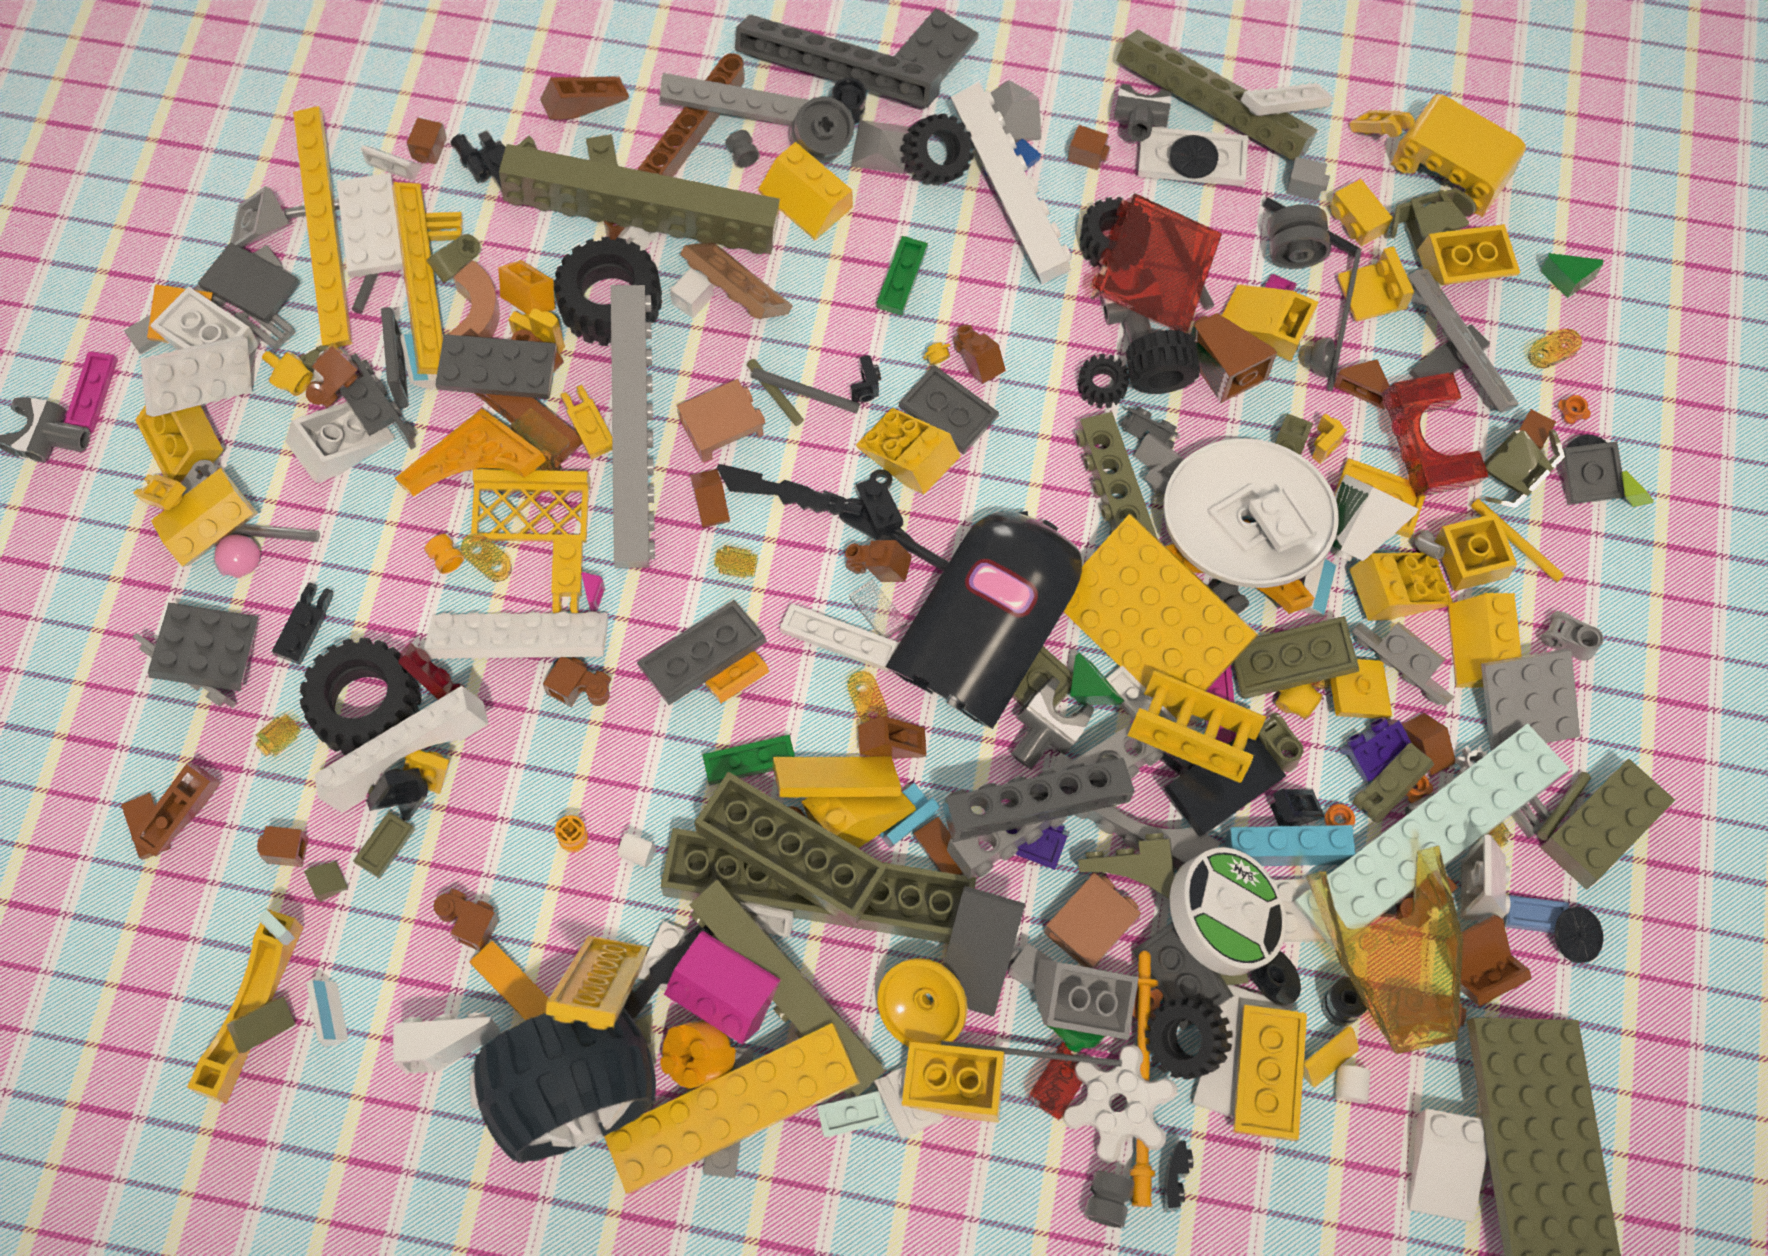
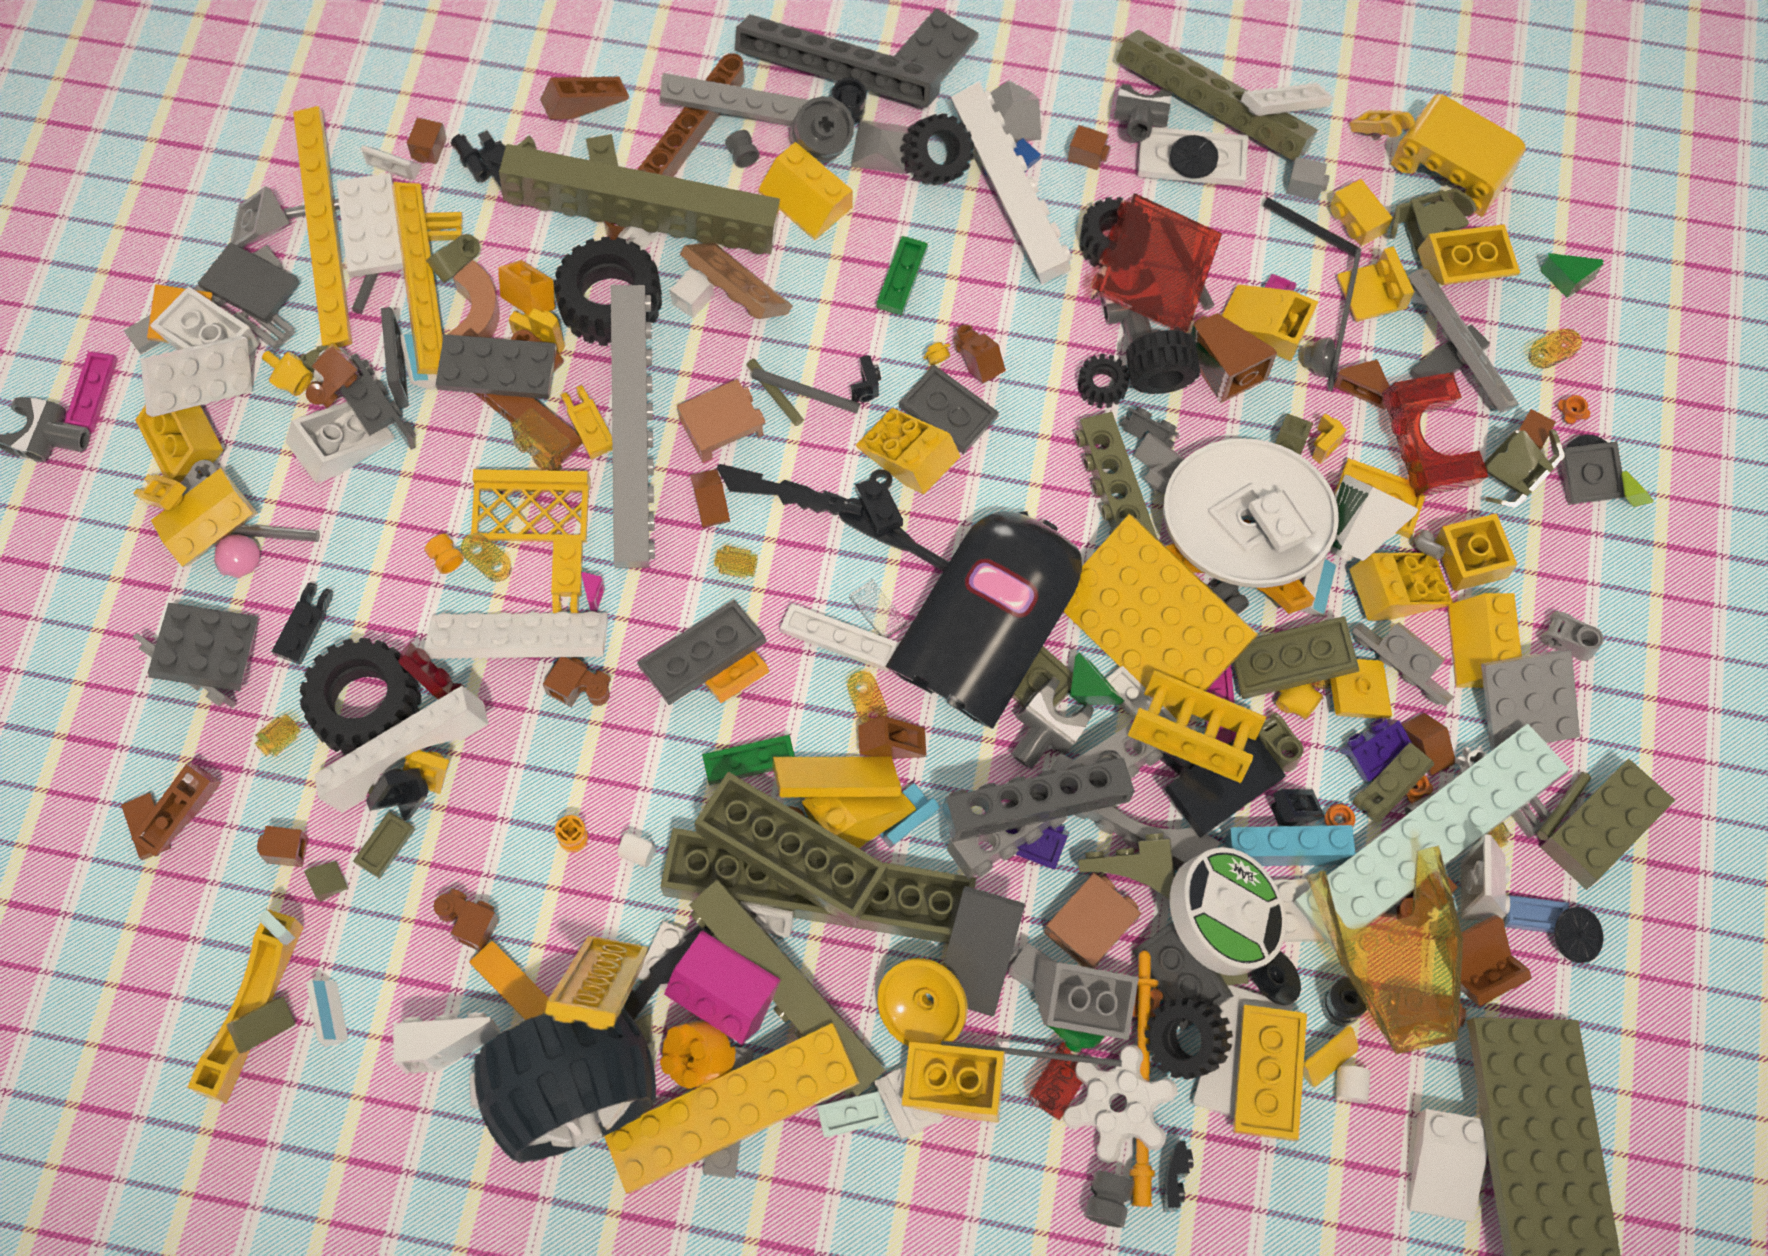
(473, 445): light orange plate -> none
(883, 558): dark orange brick -> none
(934, 841): dark orange tile -> none
(1298, 236): dark grey wheel -> none
(1522, 544): yellow bar -> none

